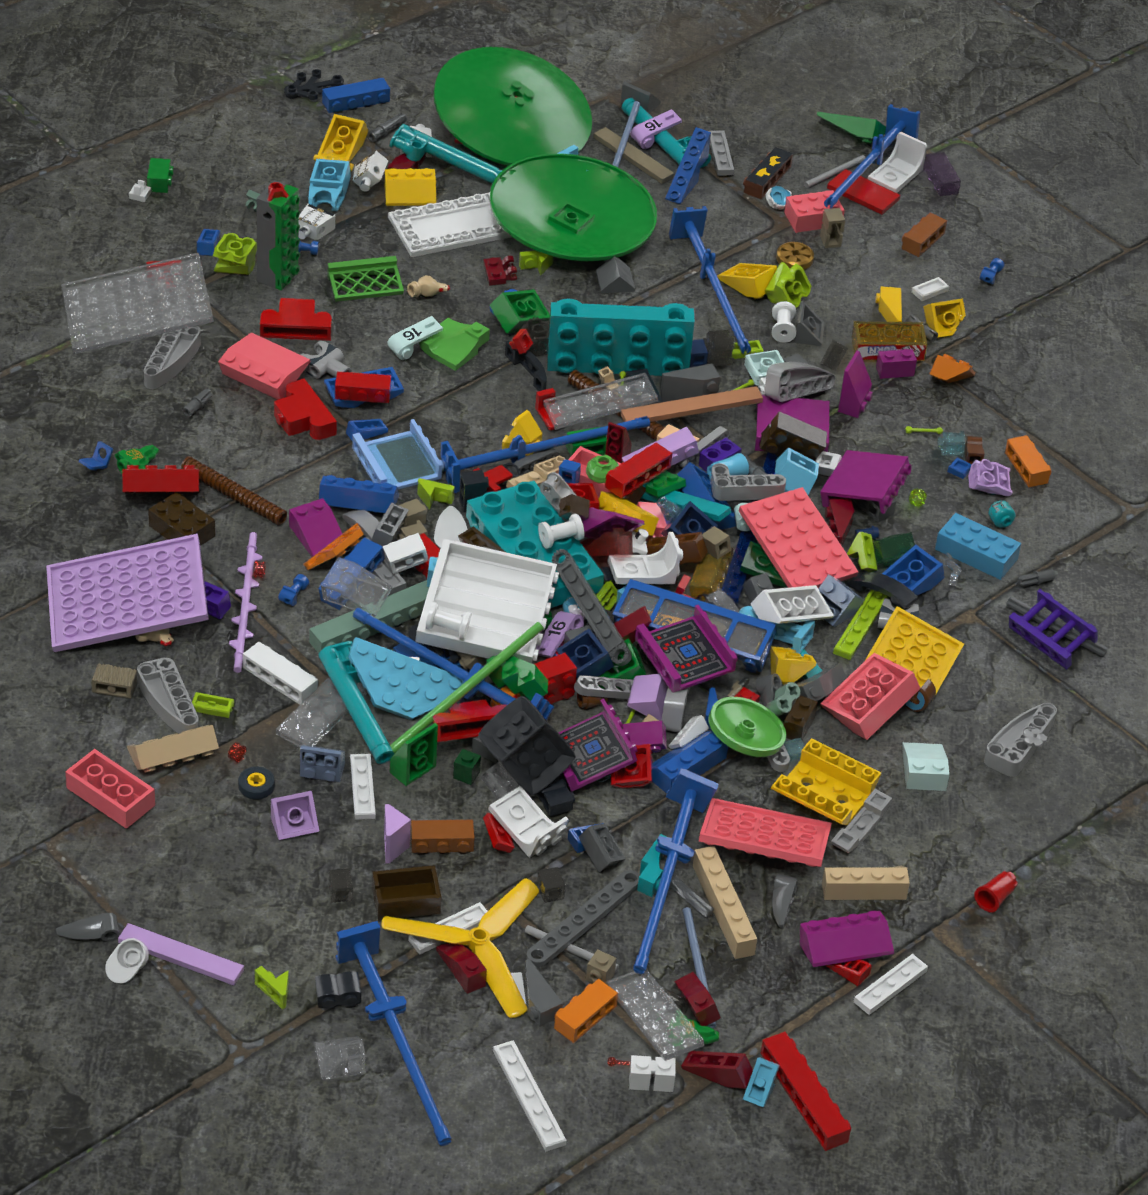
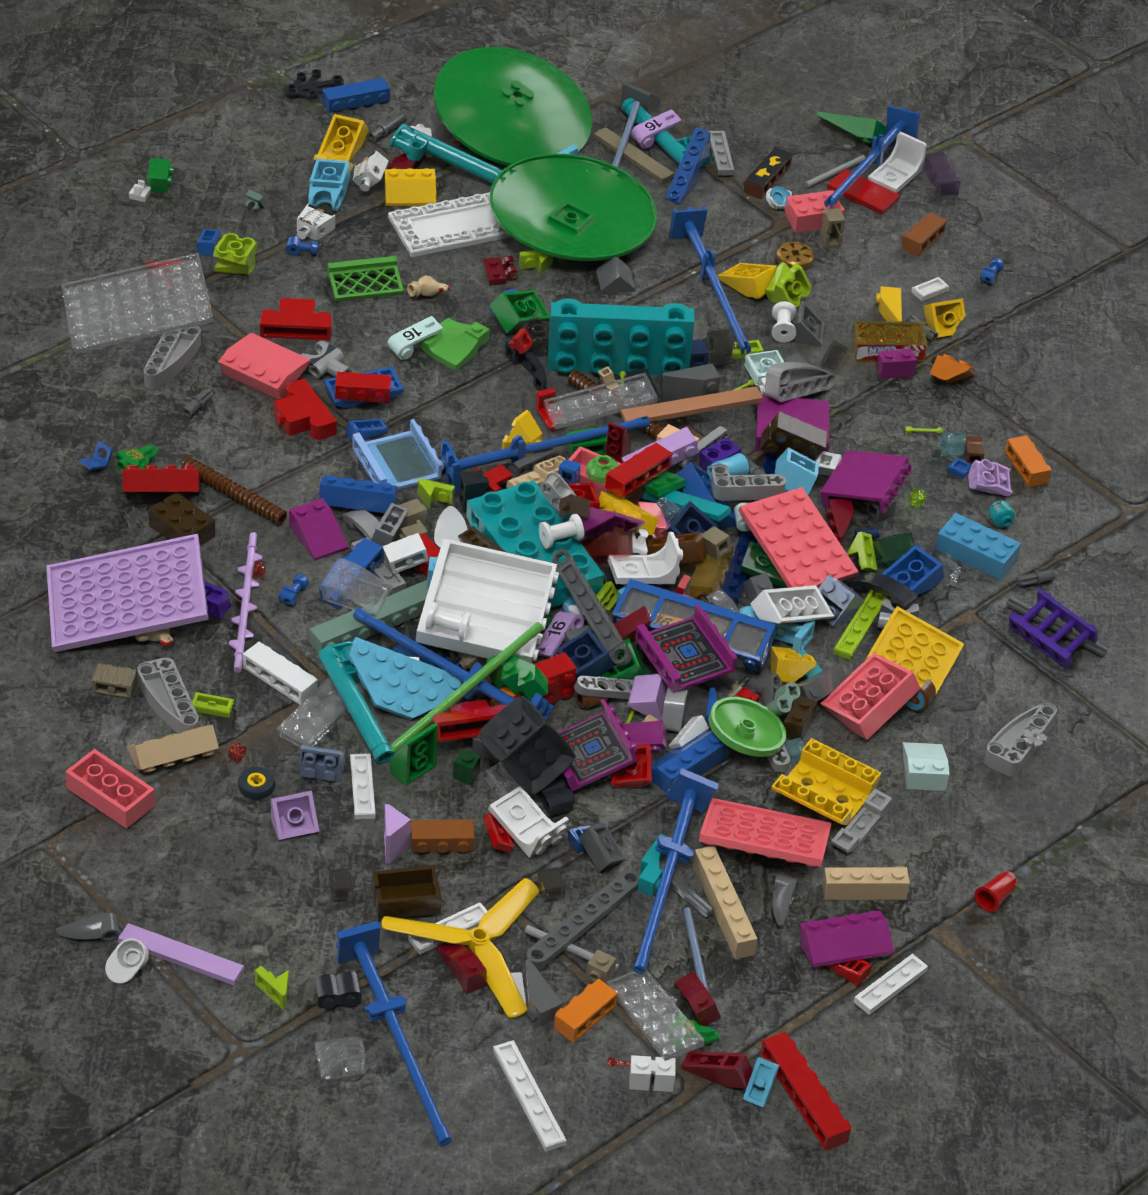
(278, 235): piece -> none
(336, 547): orange wing -> none
(855, 388): magenta slope -> none

